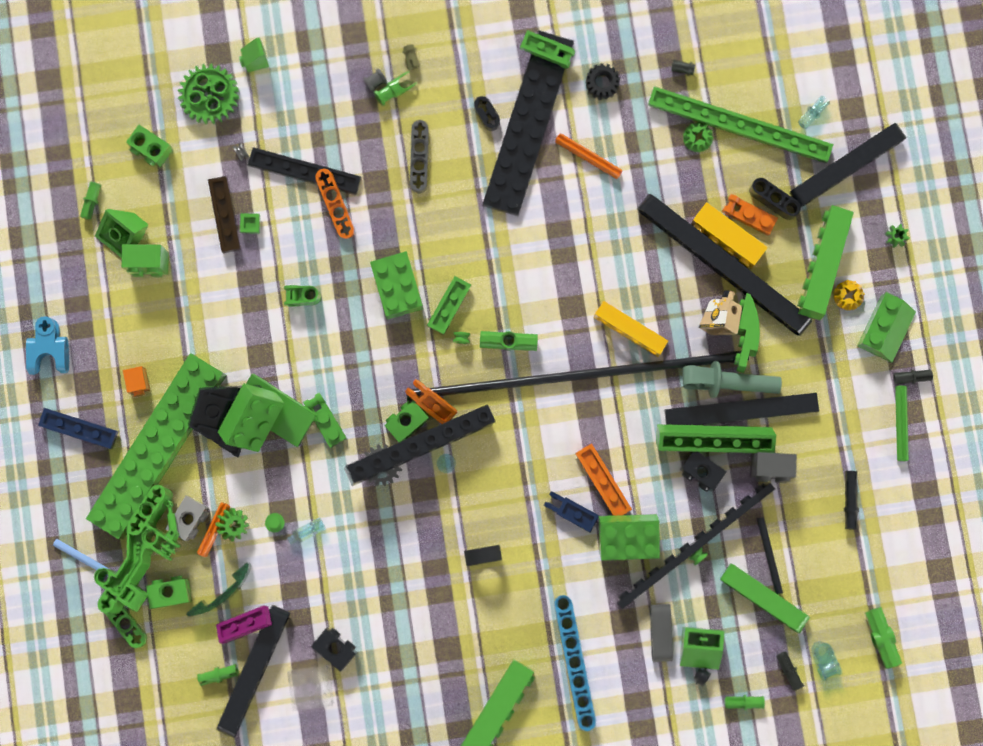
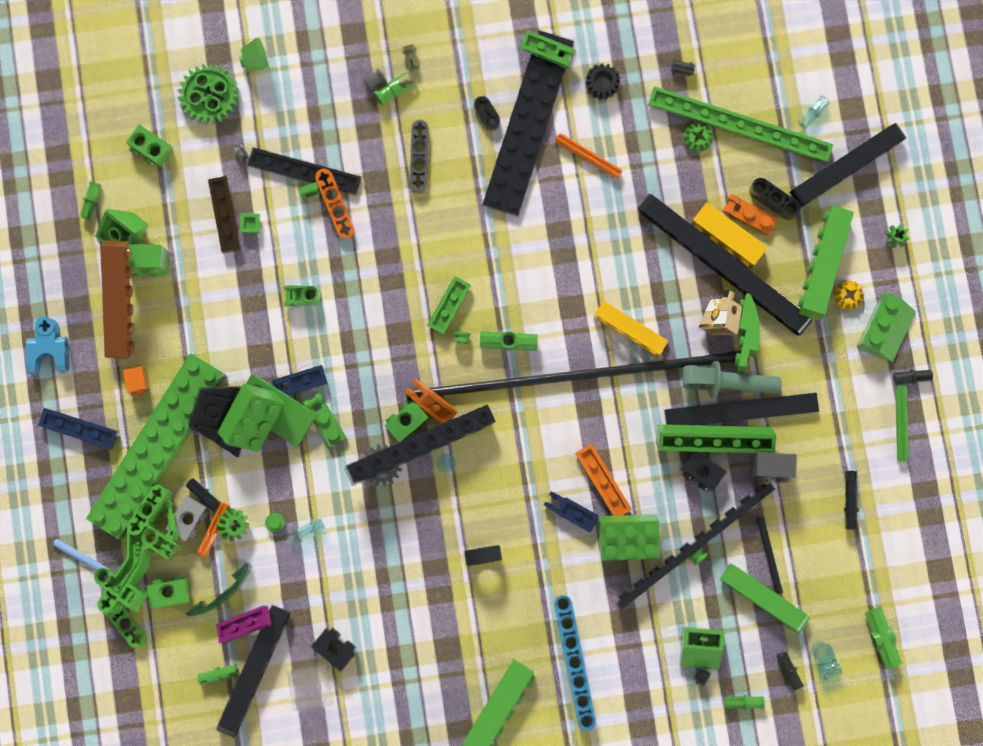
(116, 299): none -> dark orange brick
(203, 494): none -> black axle
(302, 380): none -> dark blue plate
(309, 190): none -> bright green tile
(396, 285): bright green brick -> none
(661, 633): dark grey beam -> none

